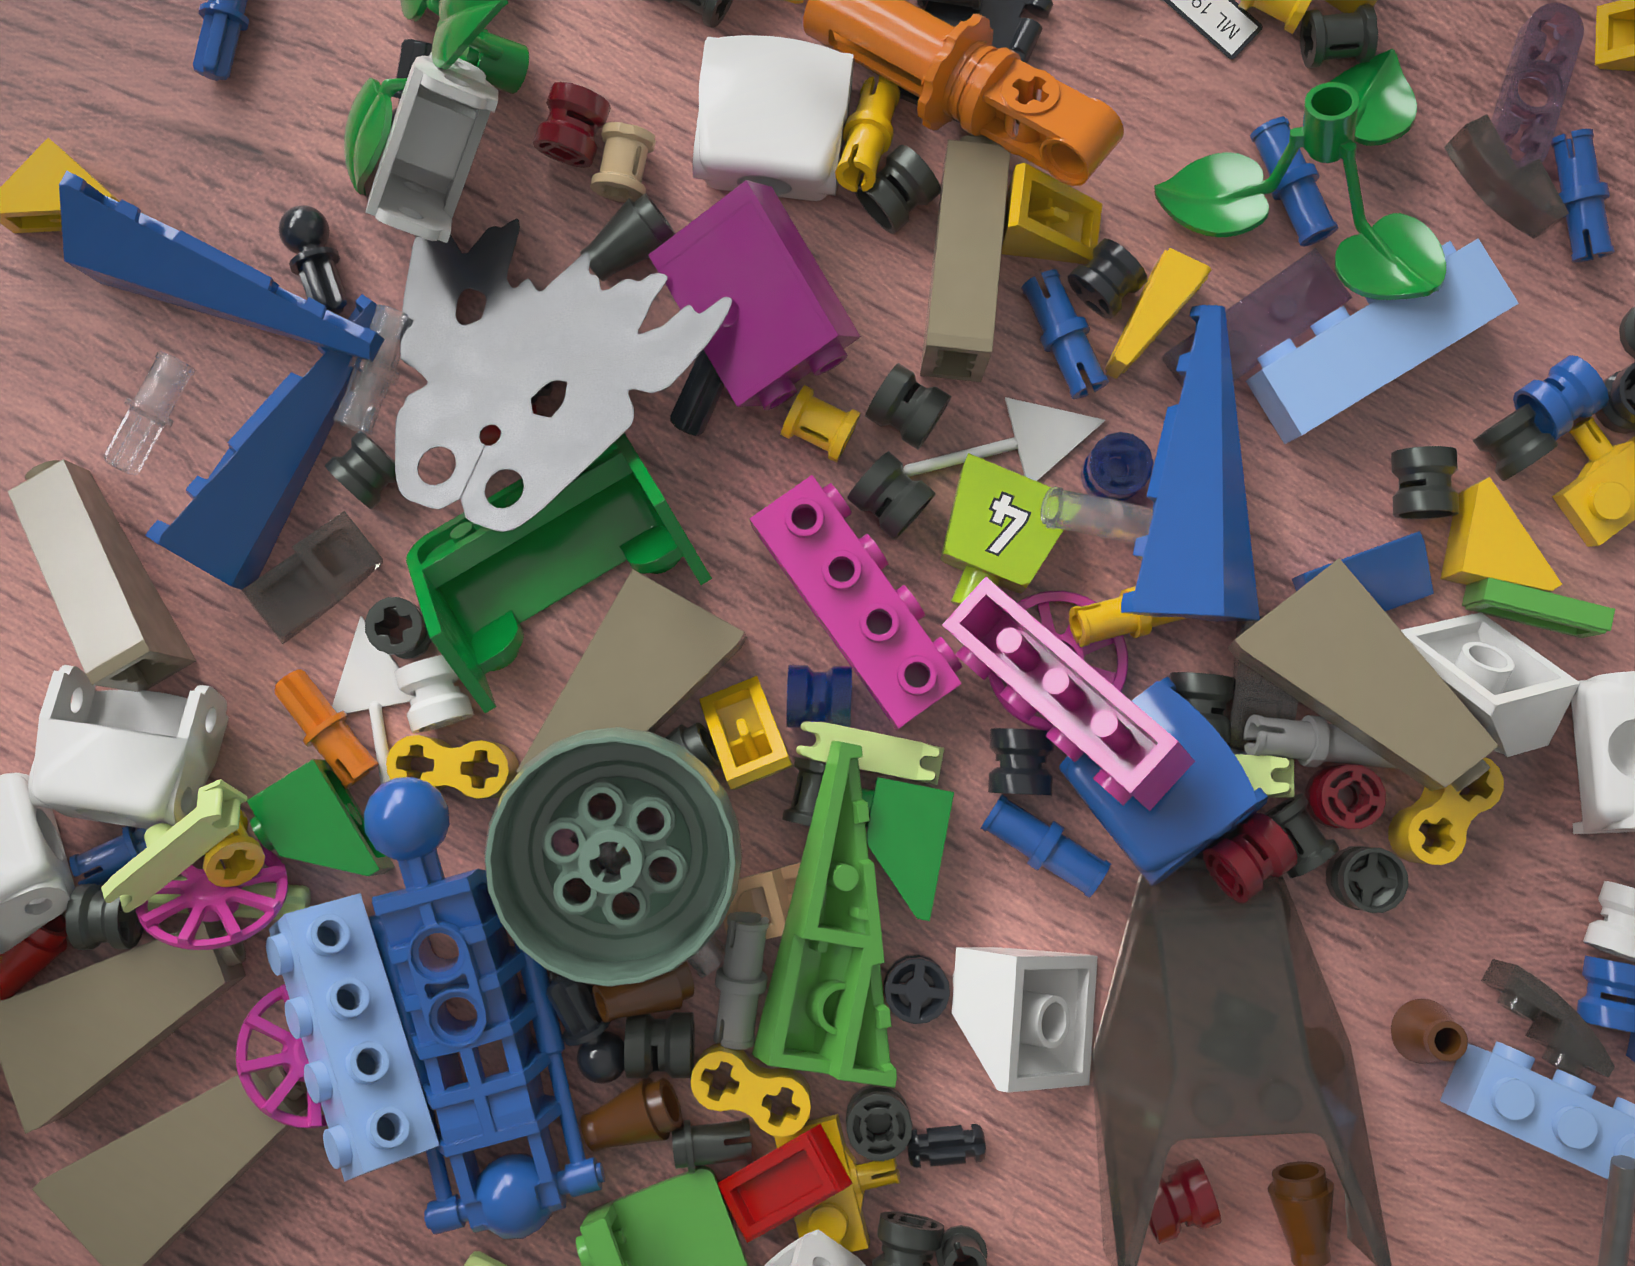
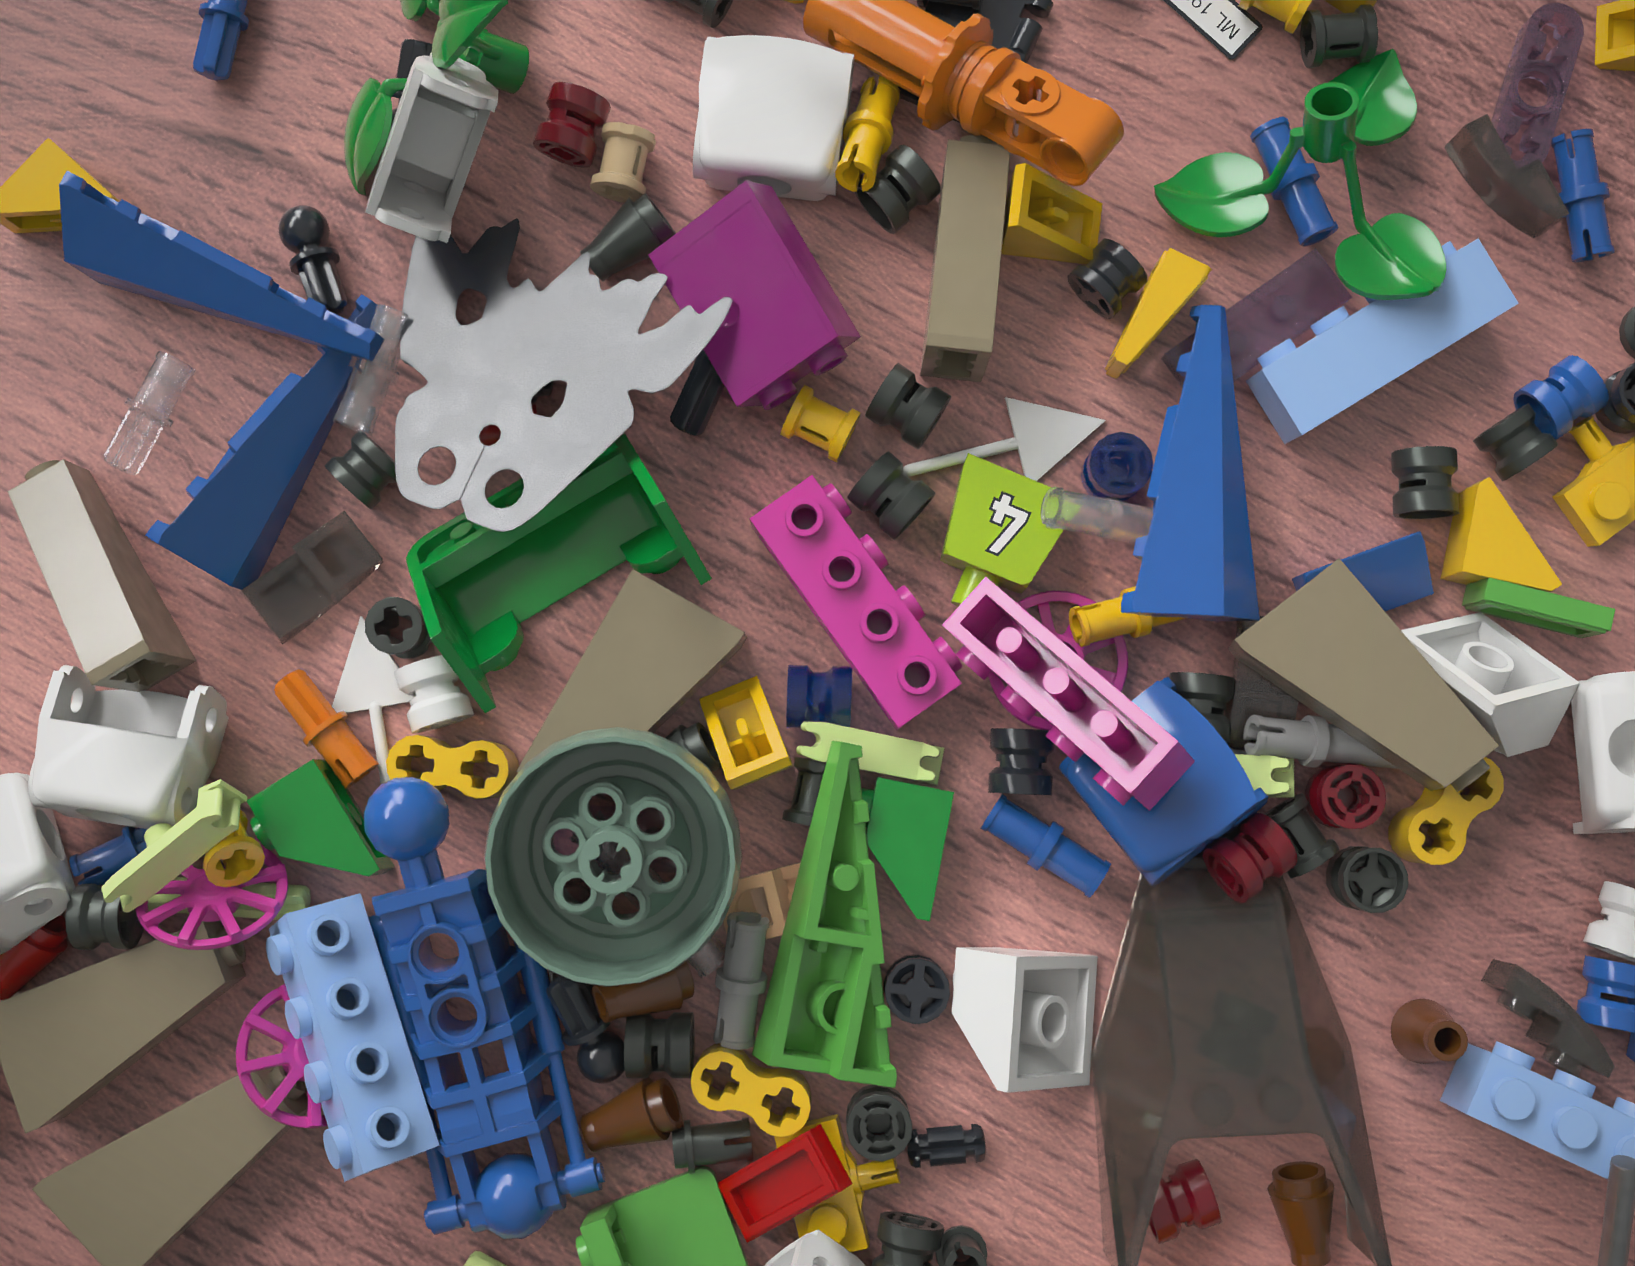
(1064, 334): blue pin -> none

